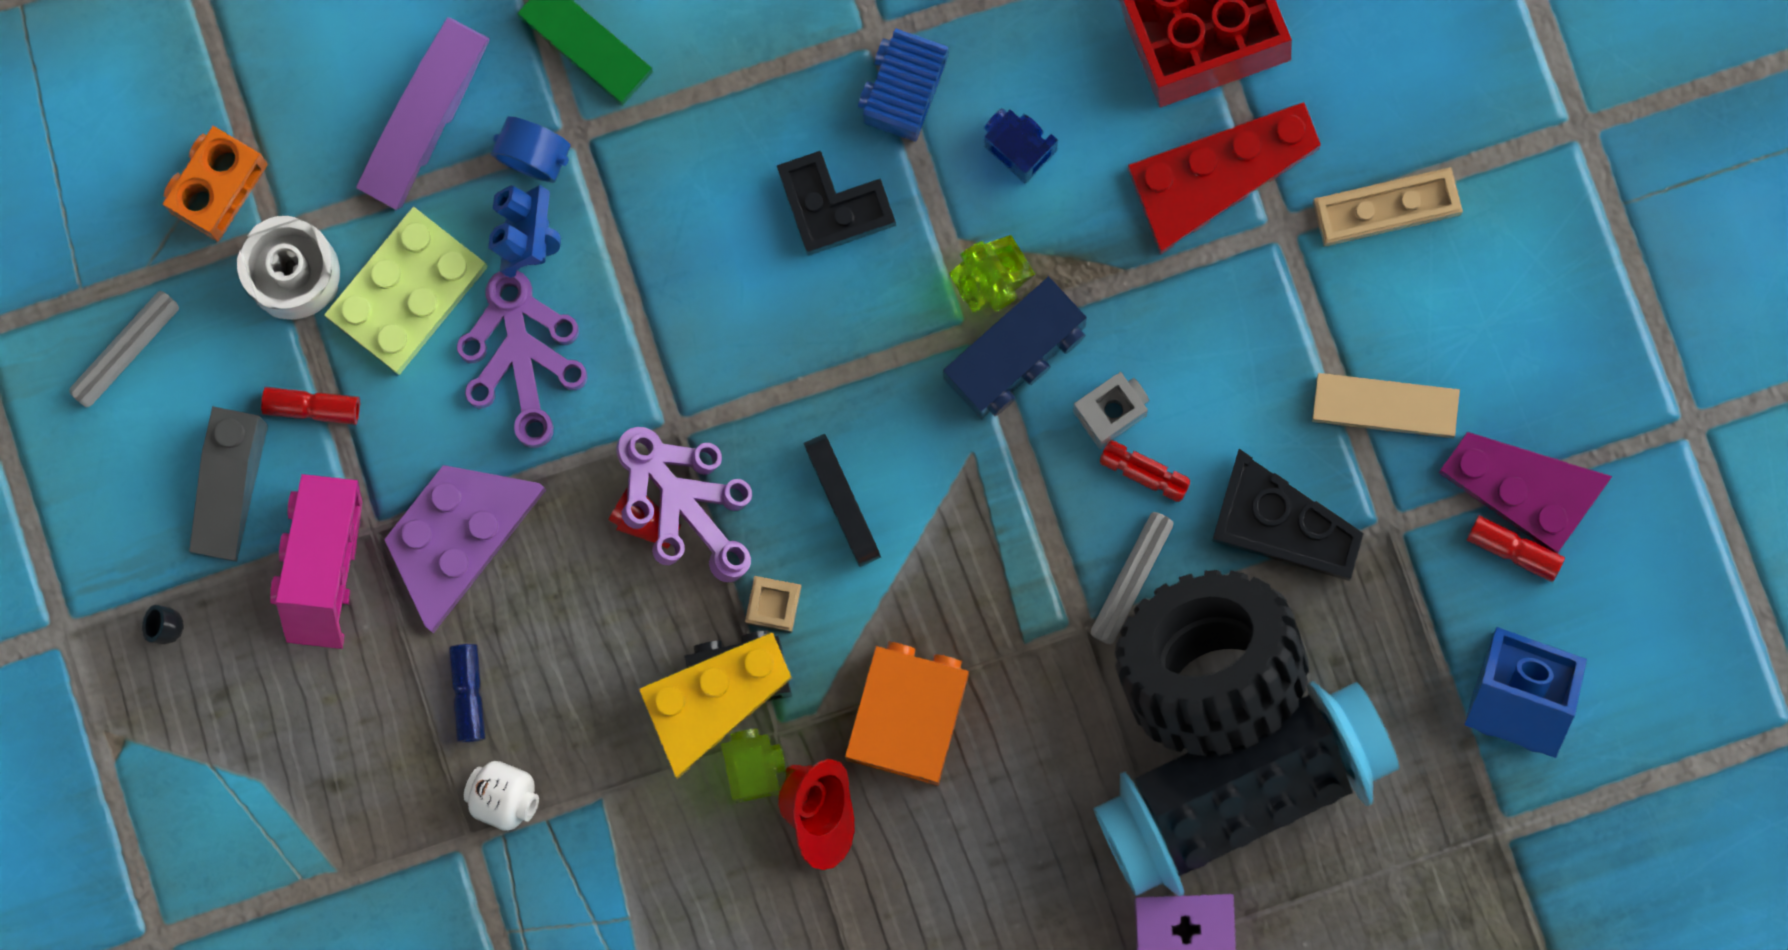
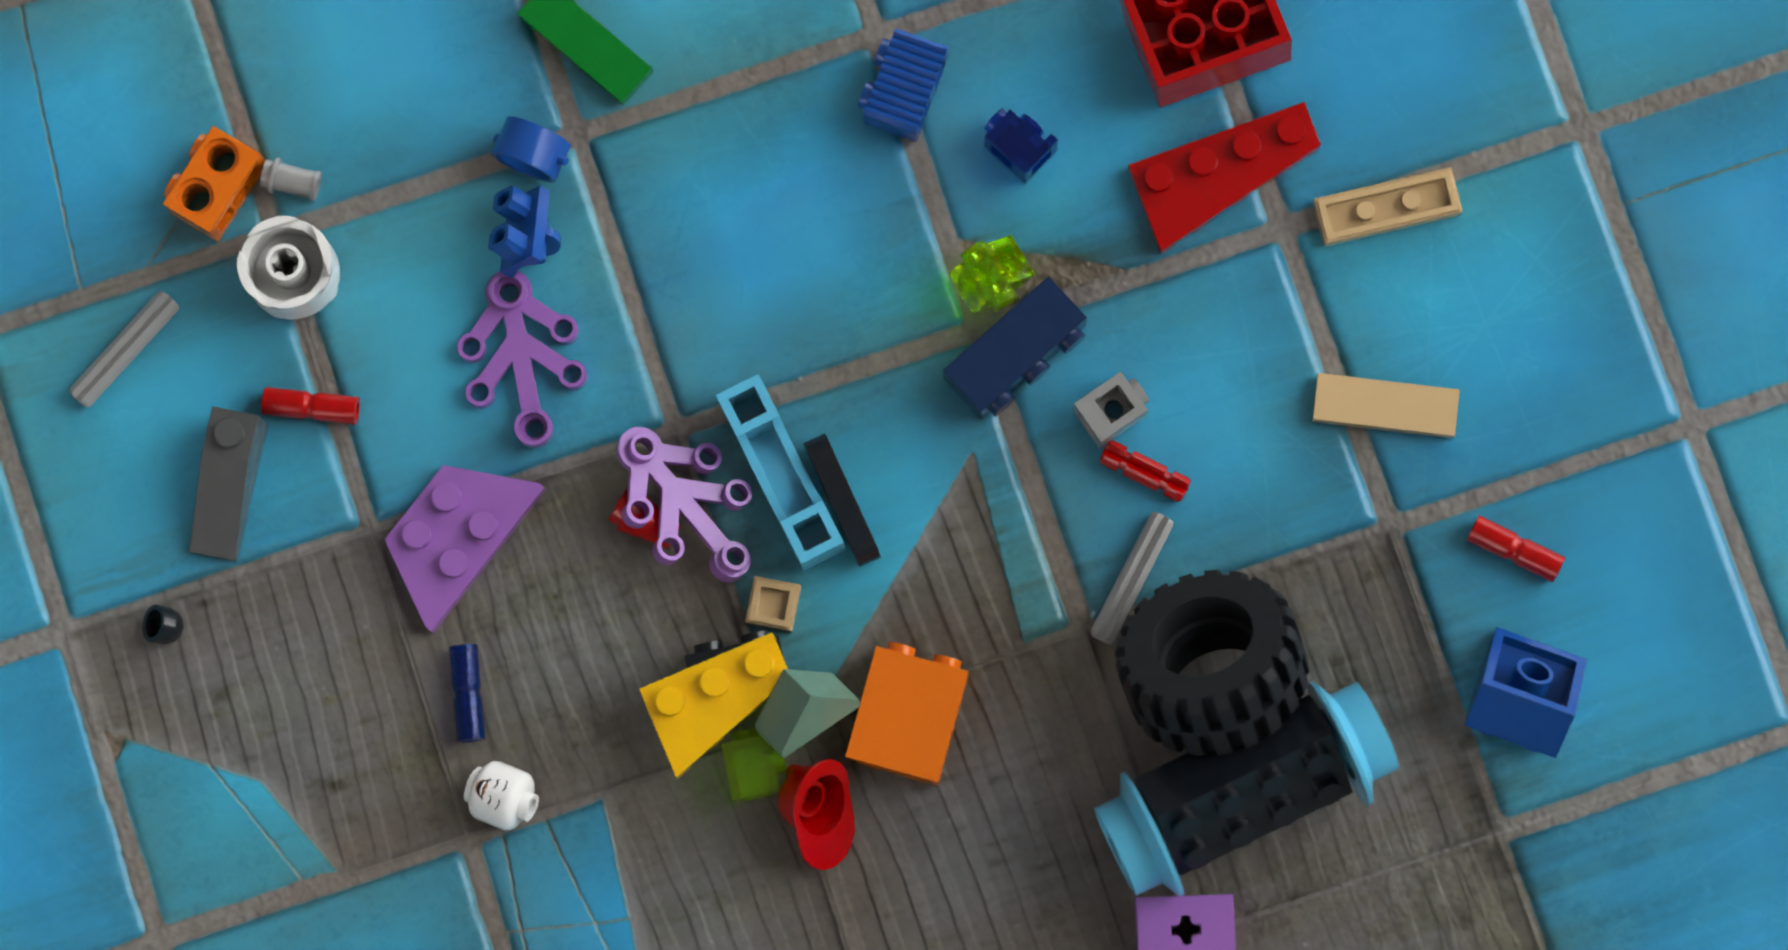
(290, 179): none -> light grey pin
(317, 560): dark pink wedge -> none
(406, 290): yellowish green plate -> none
(422, 113): medium lavender slope -> none
(780, 472): none -> medium azure arch
(803, 708): none -> sand green slope
(829, 217): black plate -> none
(1283, 524): black wing -> none
(1525, 487): magenta wing -> none

